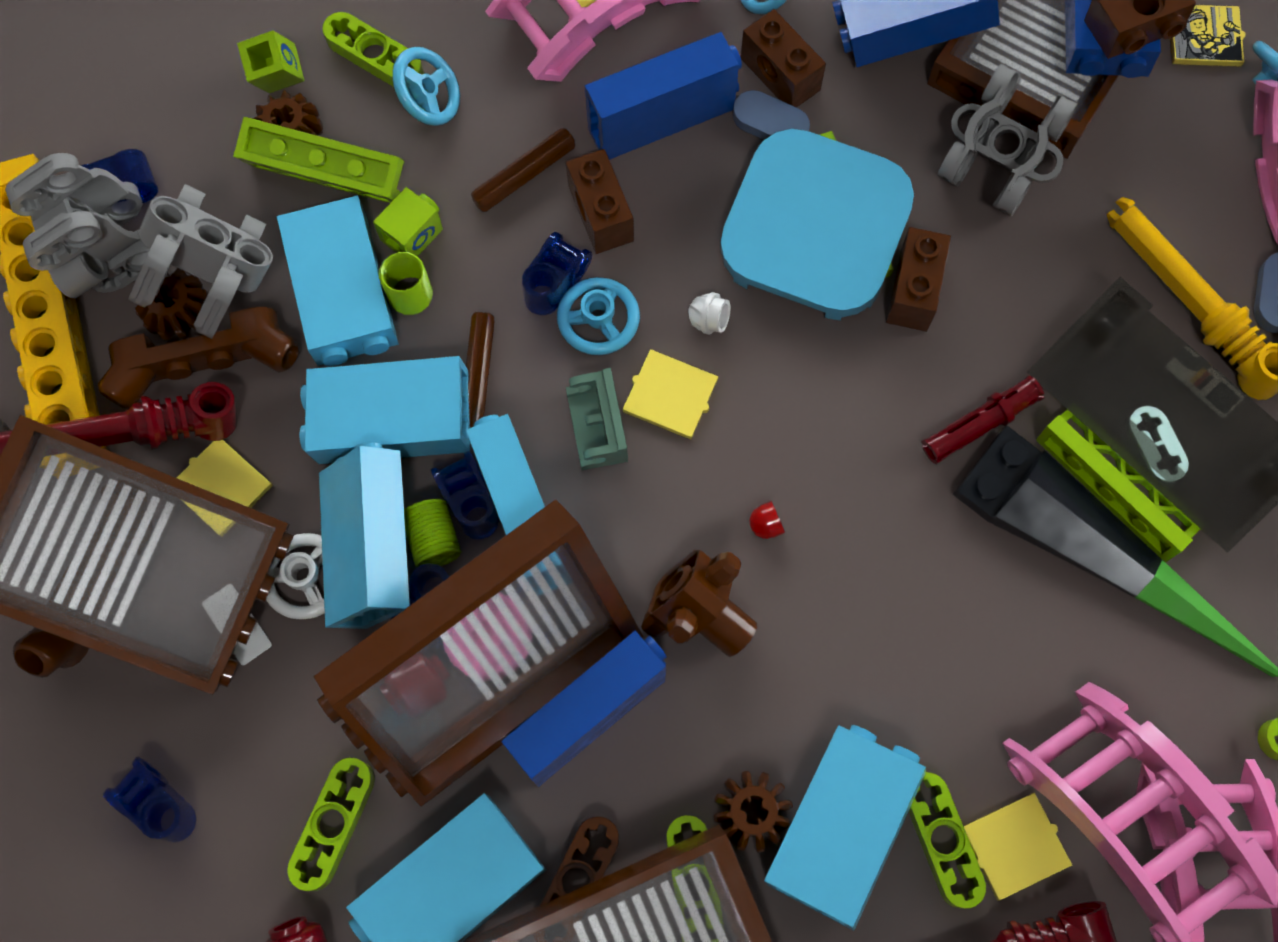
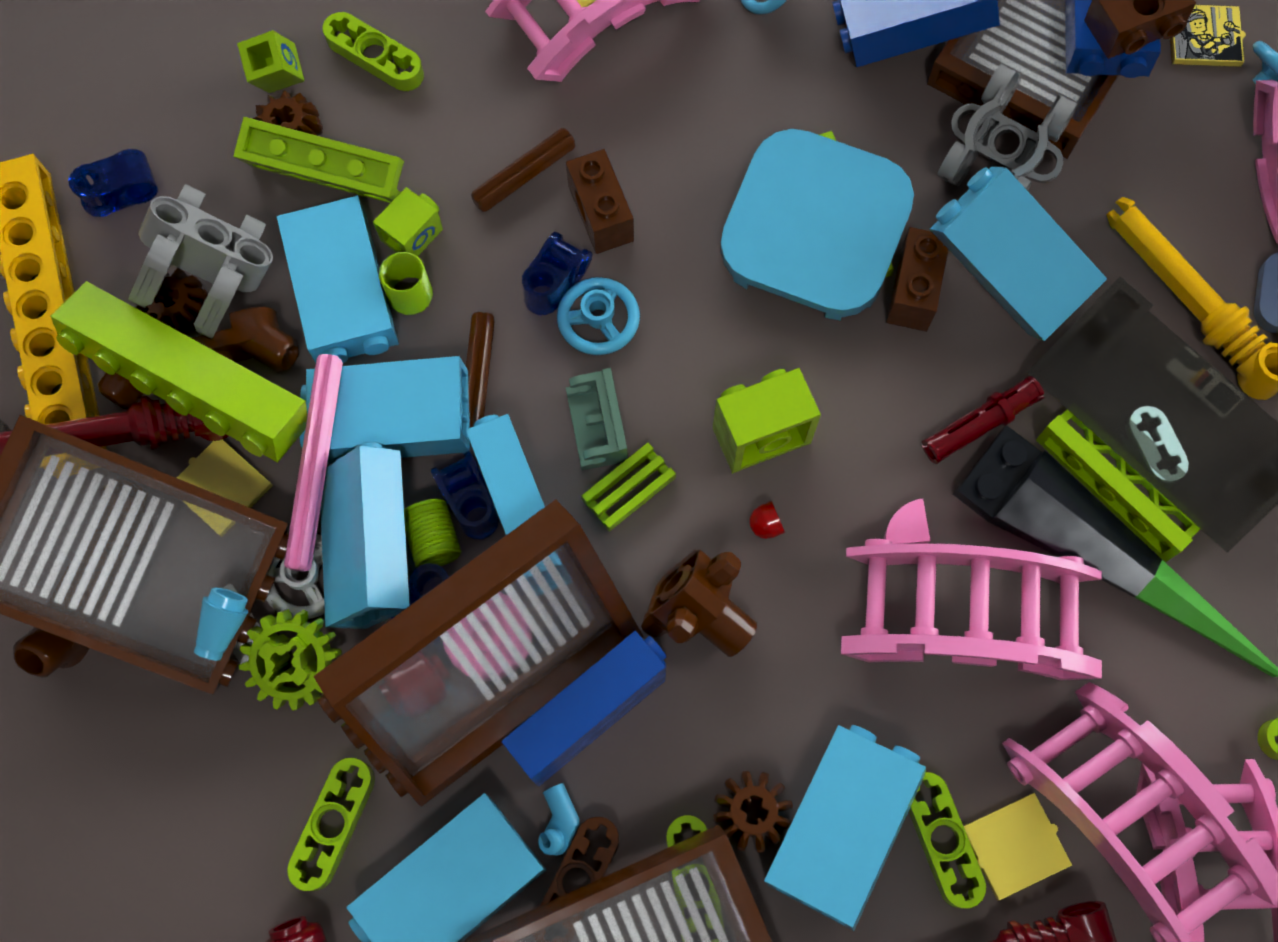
(79, 225): light grey piece -> none
(145, 797): clear blue piece -> none
(180, 372): none -> lime brick
(219, 621): none -> medium azure cone
(270, 657): none -> lime gear
(313, 463): none -> bright pink axle
(420, 91): medium azure piece -> none
(562, 824): none -> medium azure arm
(656, 463): none -> lime tile
(663, 95): blue brick -> none
(670, 394): light yellow piece -> none
(710, 313): white plate -> none
(765, 418): none -> lime brick
(766, 115): sand blue tile -> none
(782, 59): reddish brown brick -> none
(909, 525): none -> bright pink tile
(977, 645): none -> bright pink fence
(1017, 251): none -> medium azure brick

